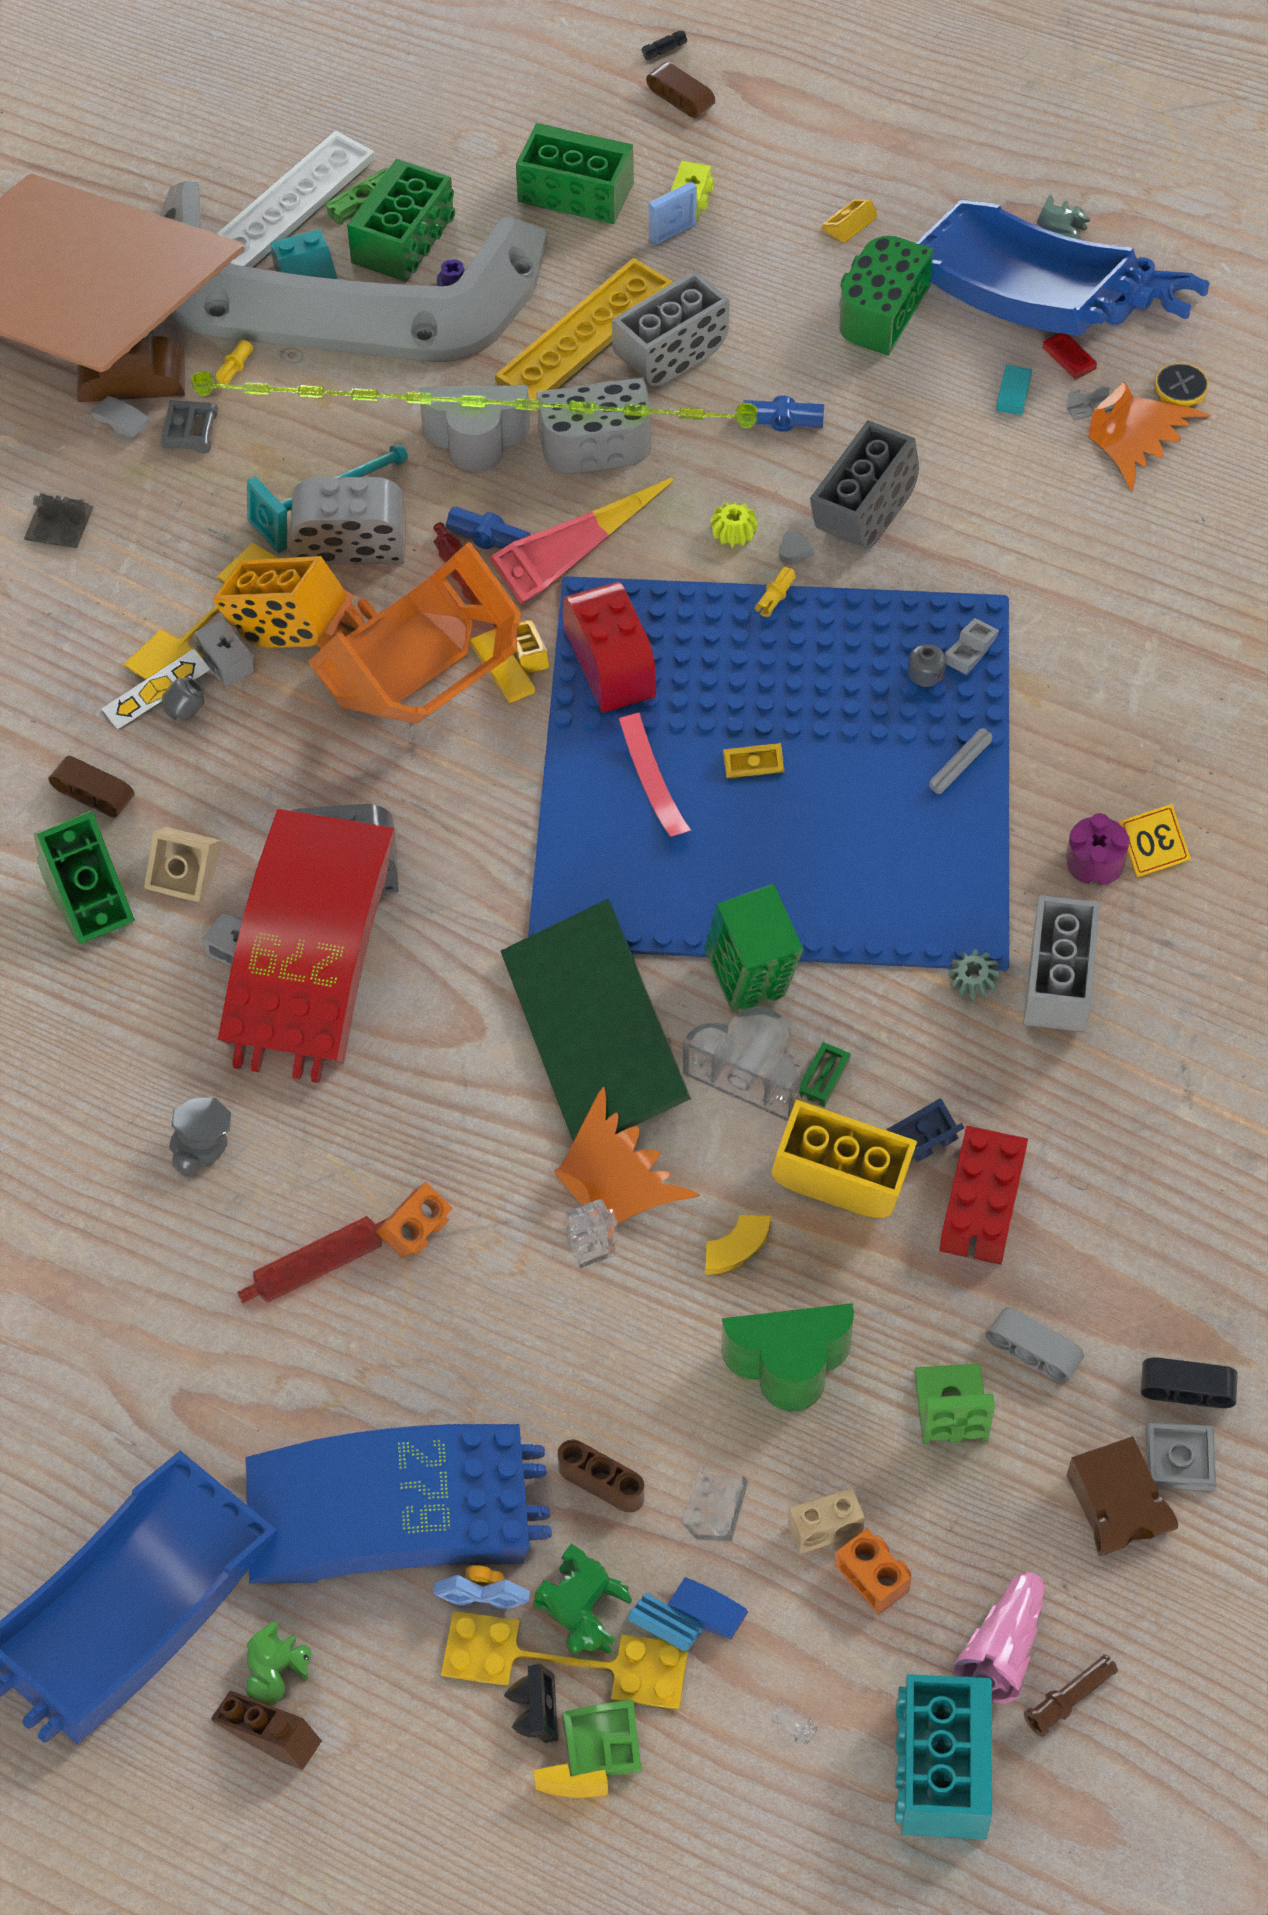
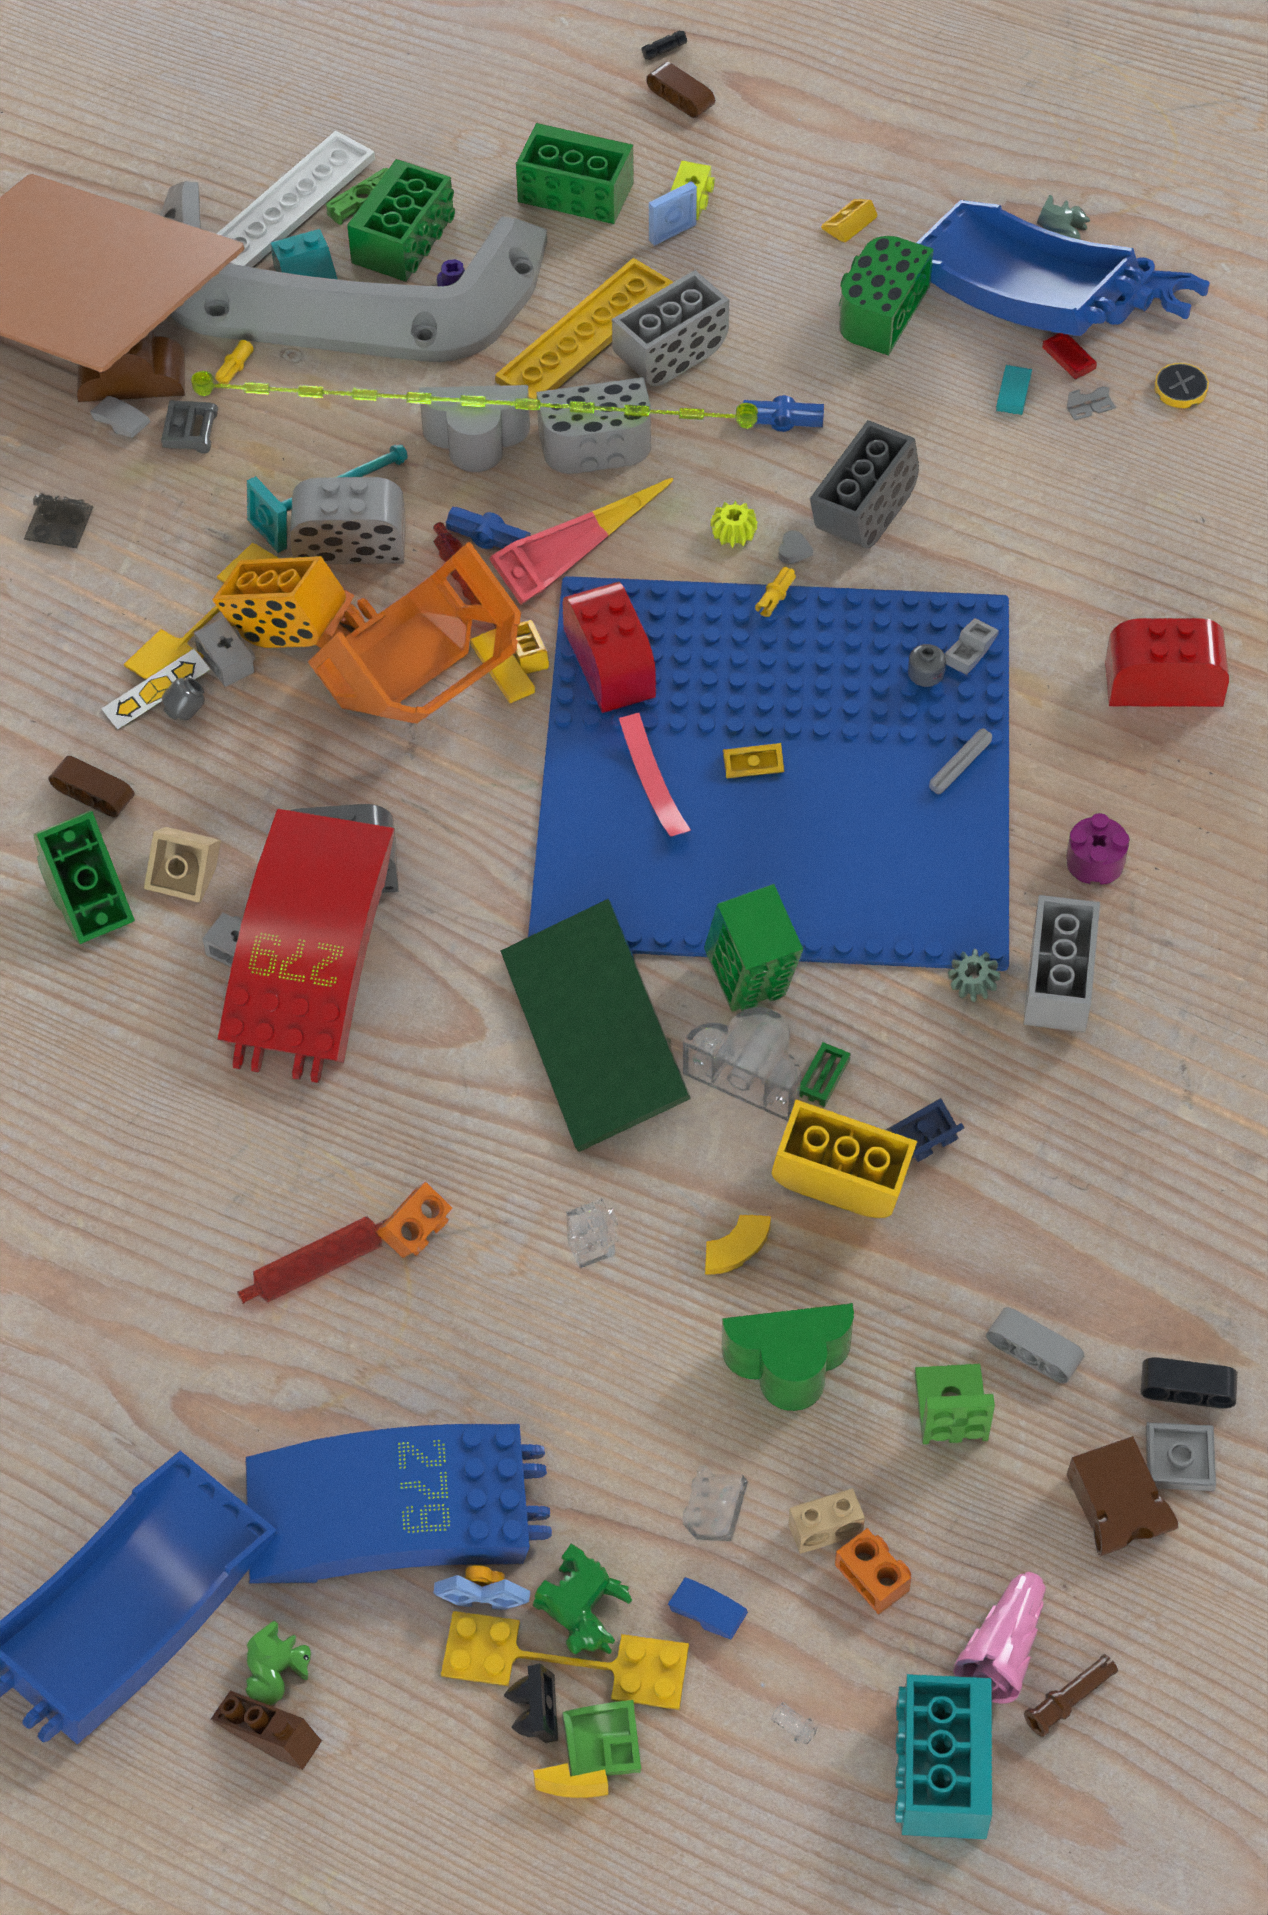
(198, 1134): dark grey piece -> none
(595, 1462): reddish brown beam -> none
(607, 1168): orange piece -> none
(665, 1622): dark azure tile -> none
(983, 1194): red piece -> none
(1135, 428): orange piece -> none
(1155, 840): yellow piece -> none
(1167, 663): none -> red brick

